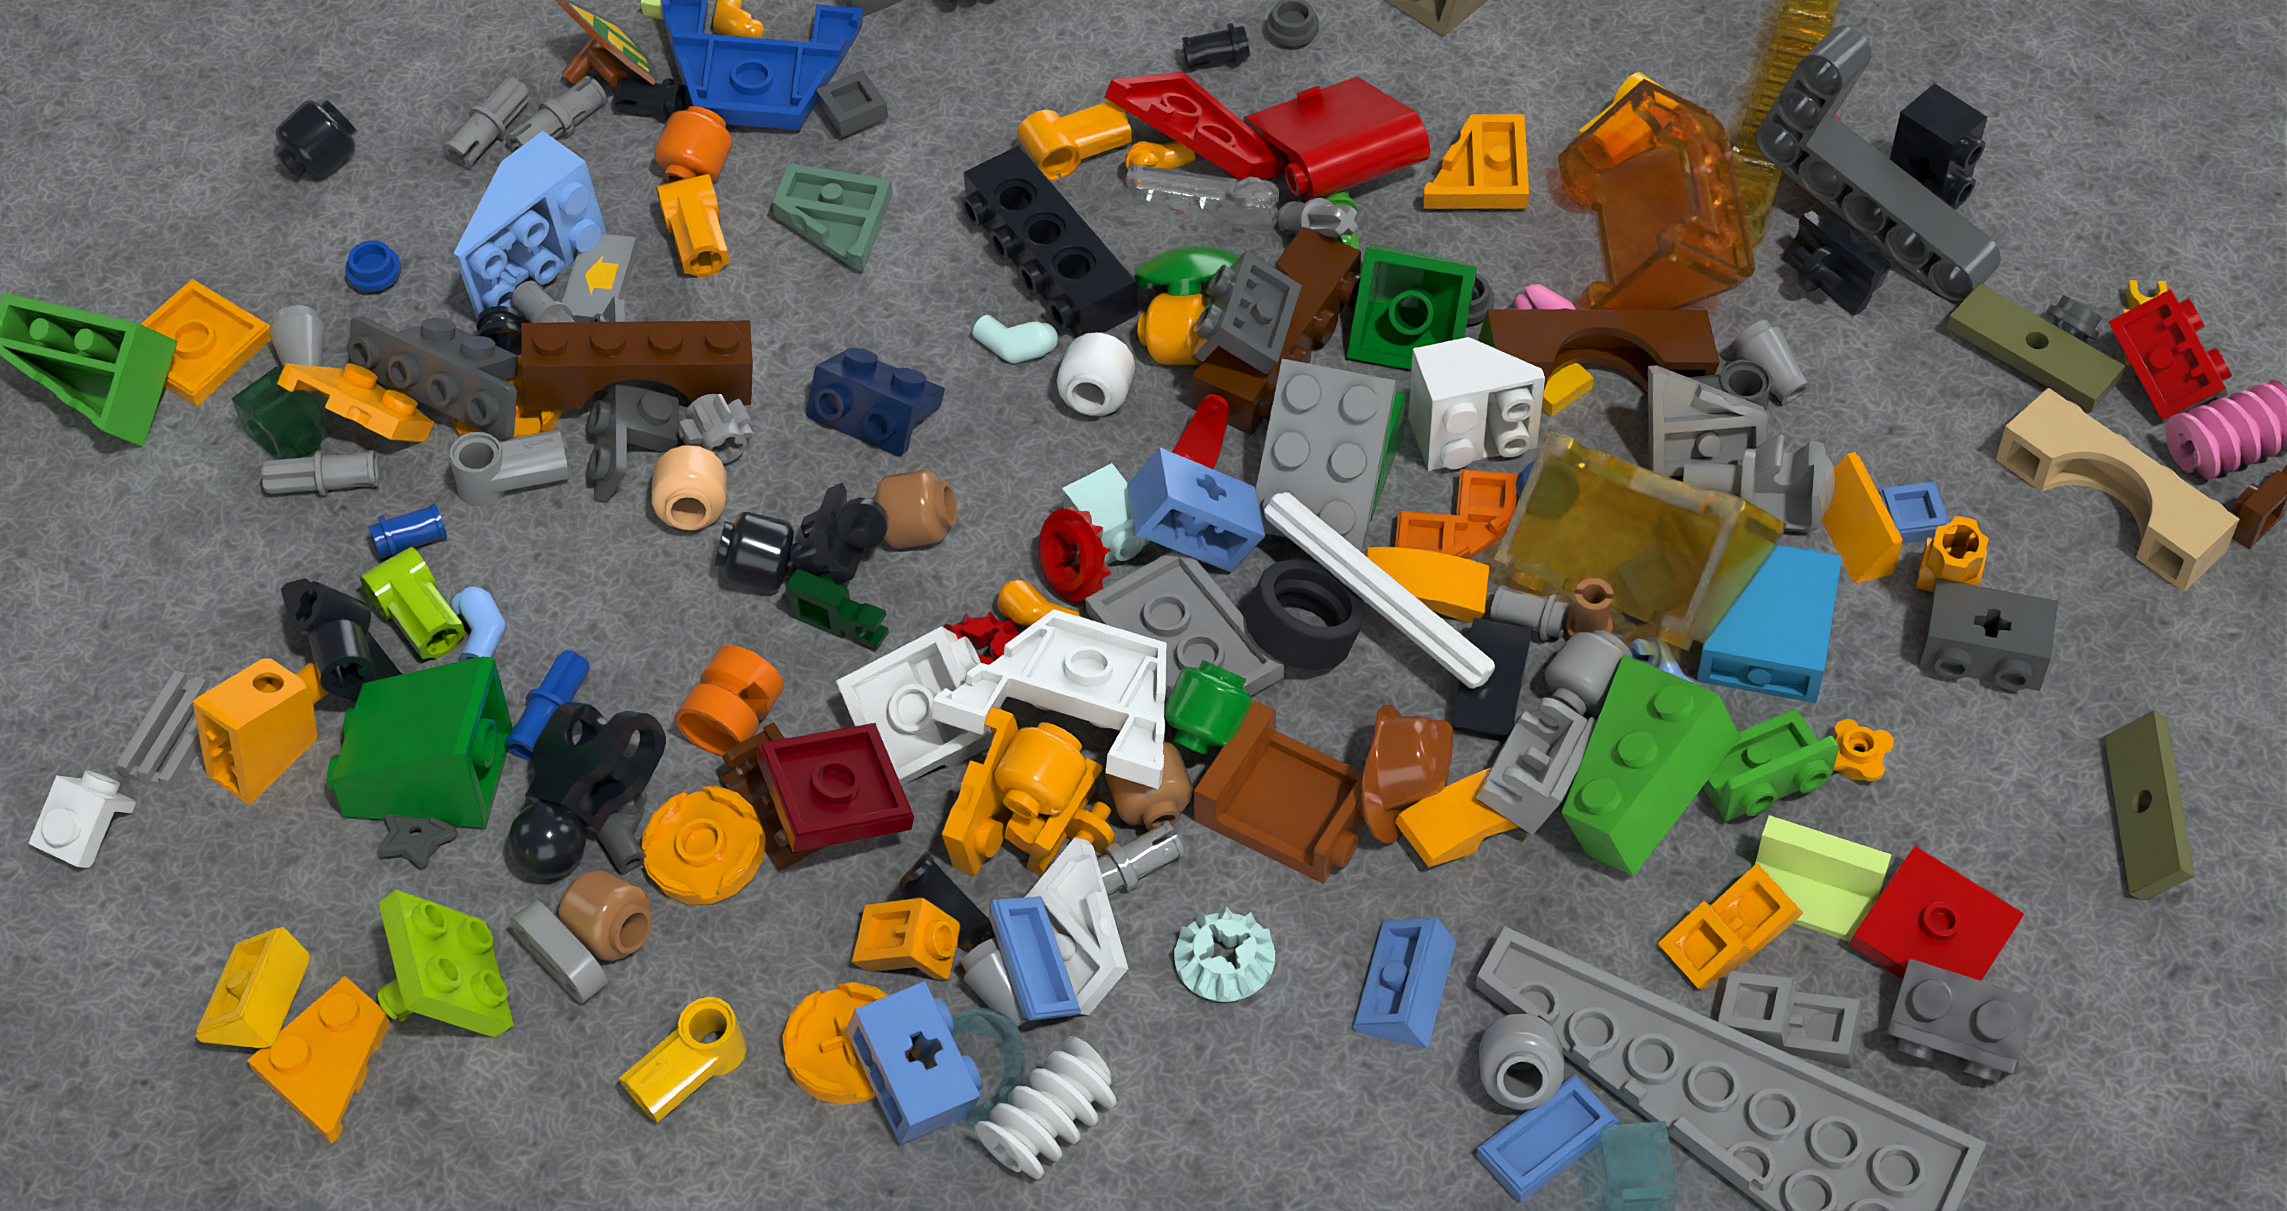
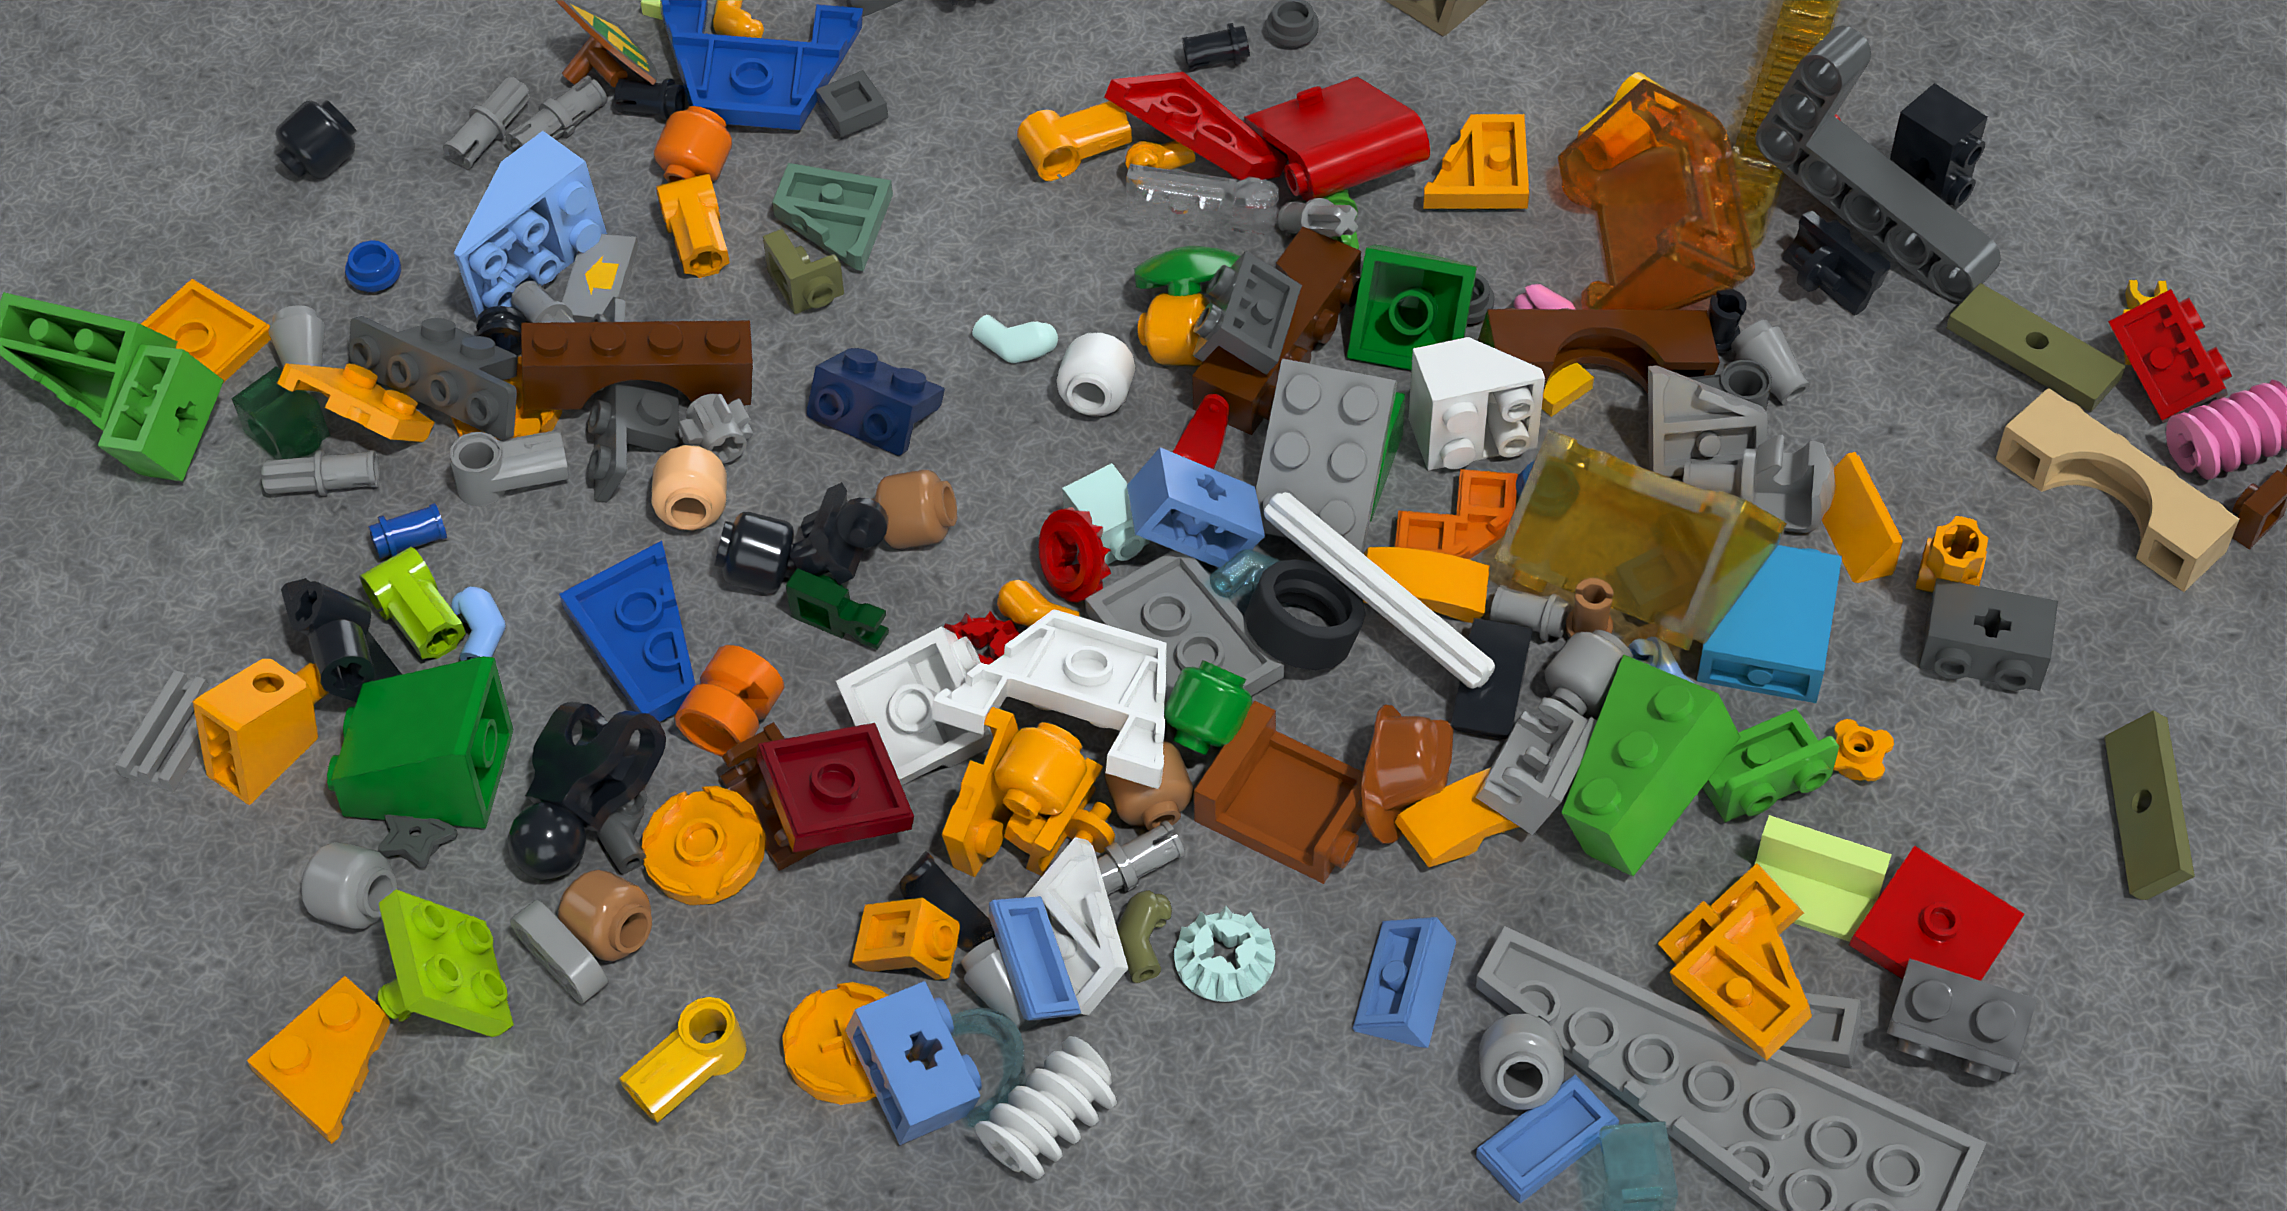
(78, 817): white bracket -> none
(161, 412): none -> bright green brick
(255, 991): yellow slope -> none
(346, 884): none -> light grey head
(556, 689): blue axle -> none
(636, 630): none -> blue wing
(798, 279): none -> olive bracket
(1049, 244): black brick -> none
(1135, 927): none -> olive arm
(1239, 570): none -> clear light blue arm
(1724, 317): none -> black pin
(1746, 978): none -> light orange wing
(1915, 509): medium blue tile -> none
(2075, 318): dark grey plate -> none

